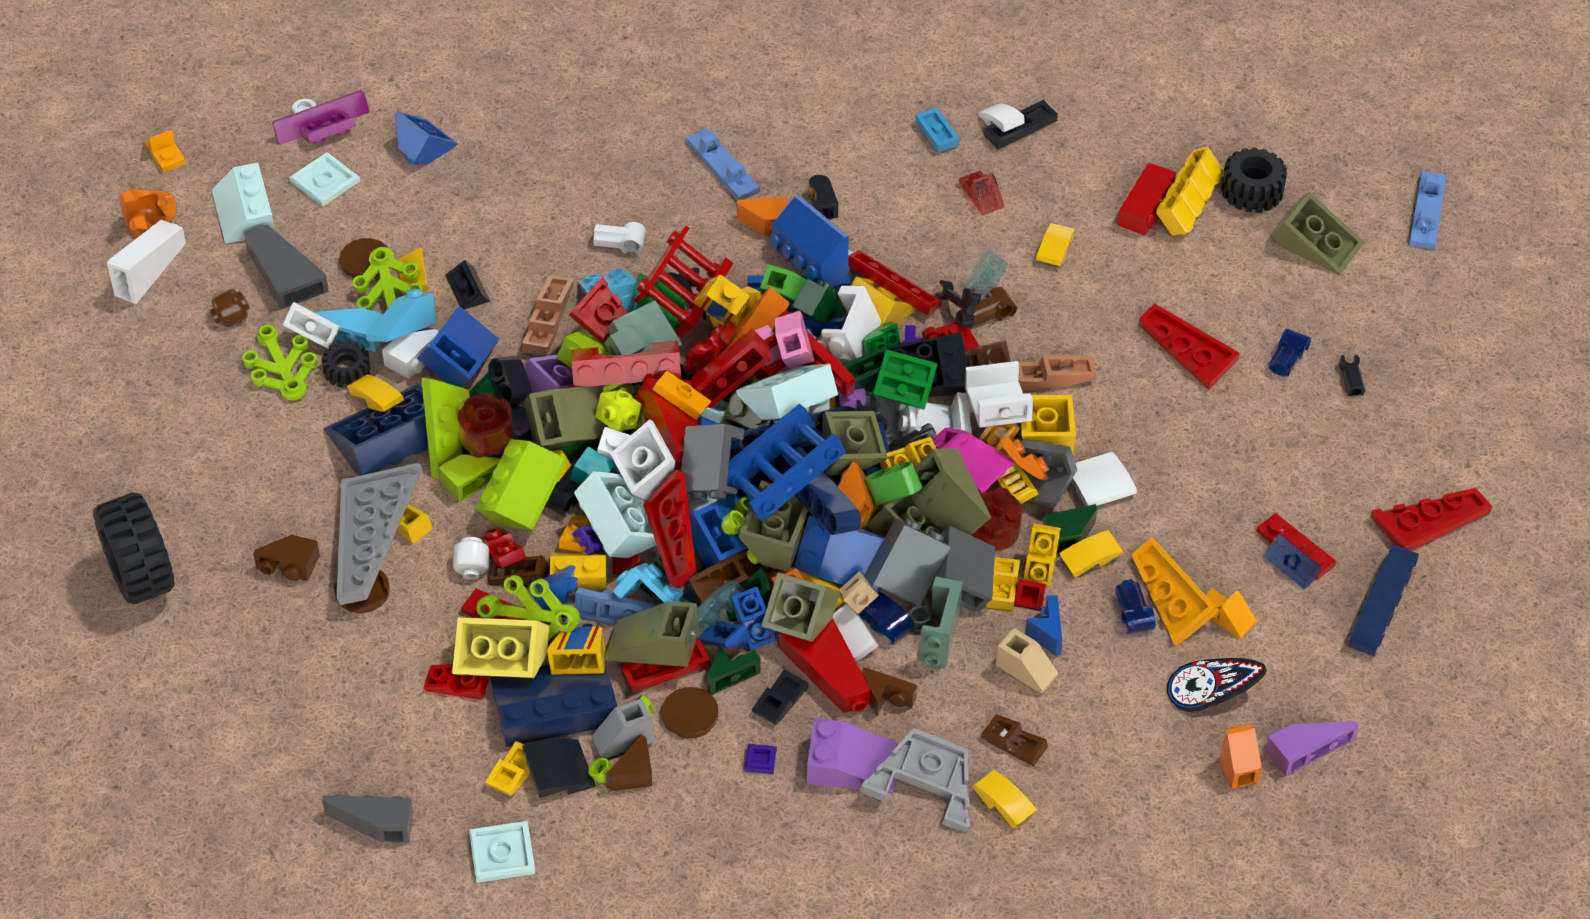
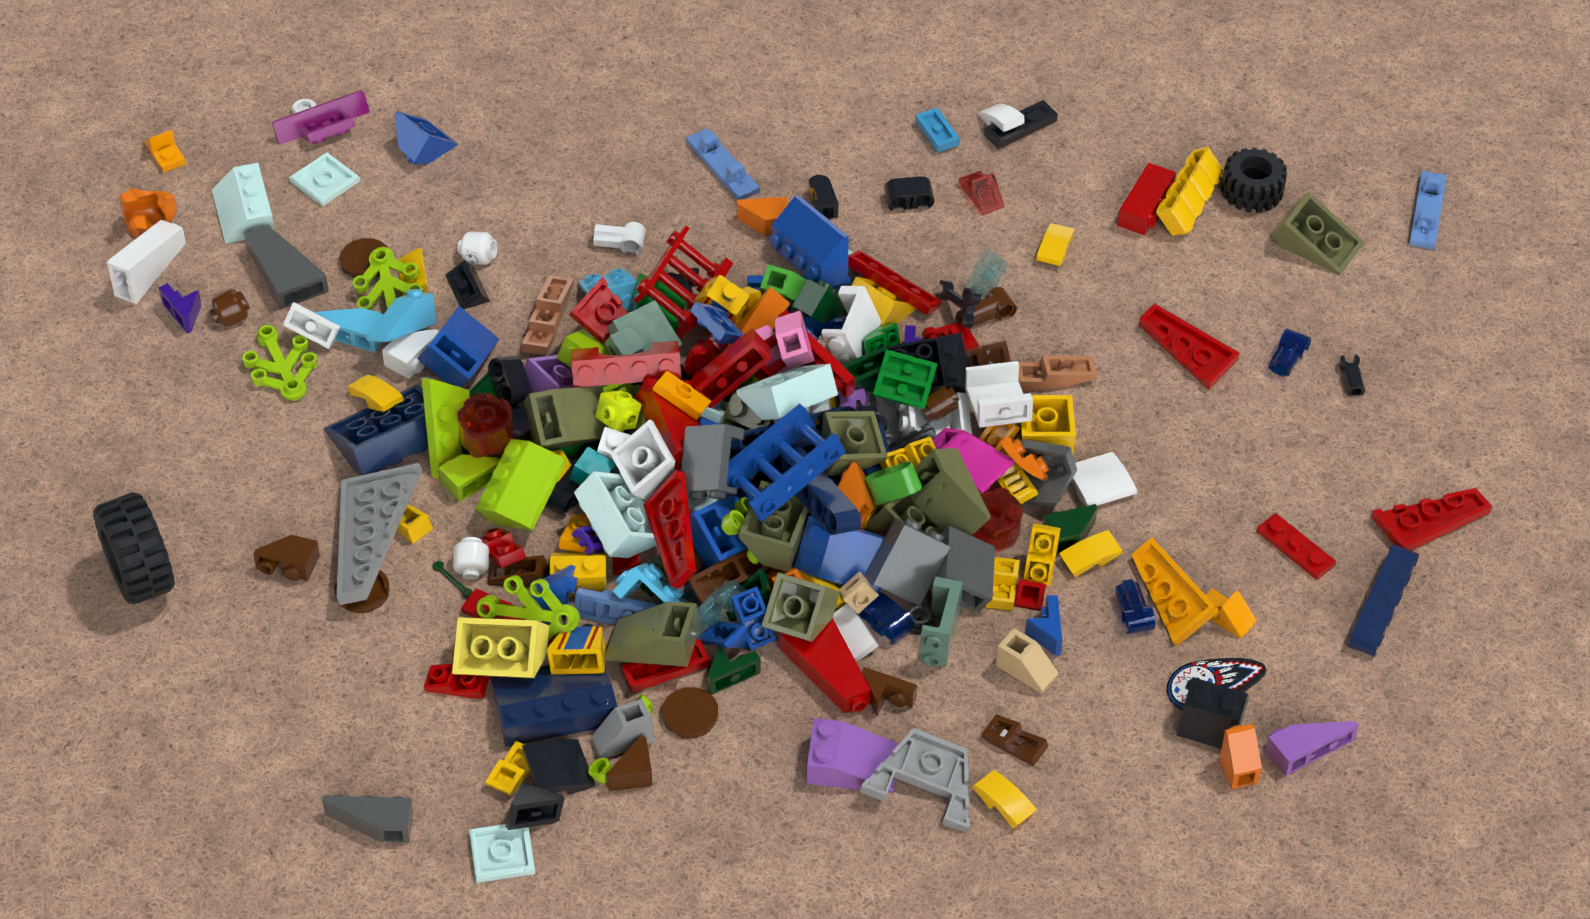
(184, 308): none -> dark purple slope
(341, 353): black tyre -> none
(439, 566): none -> dark green hinge
(477, 248): none -> white head
(534, 807): none -> black slope
(717, 322): none -> blue plate
(760, 758): dark purple tile -> none
(780, 698): black slope -> none
(909, 193): none -> black beam
(940, 403): none -> reddish brown brick
(1210, 712): none -> black slope
(1292, 561): clear blue plate -> none

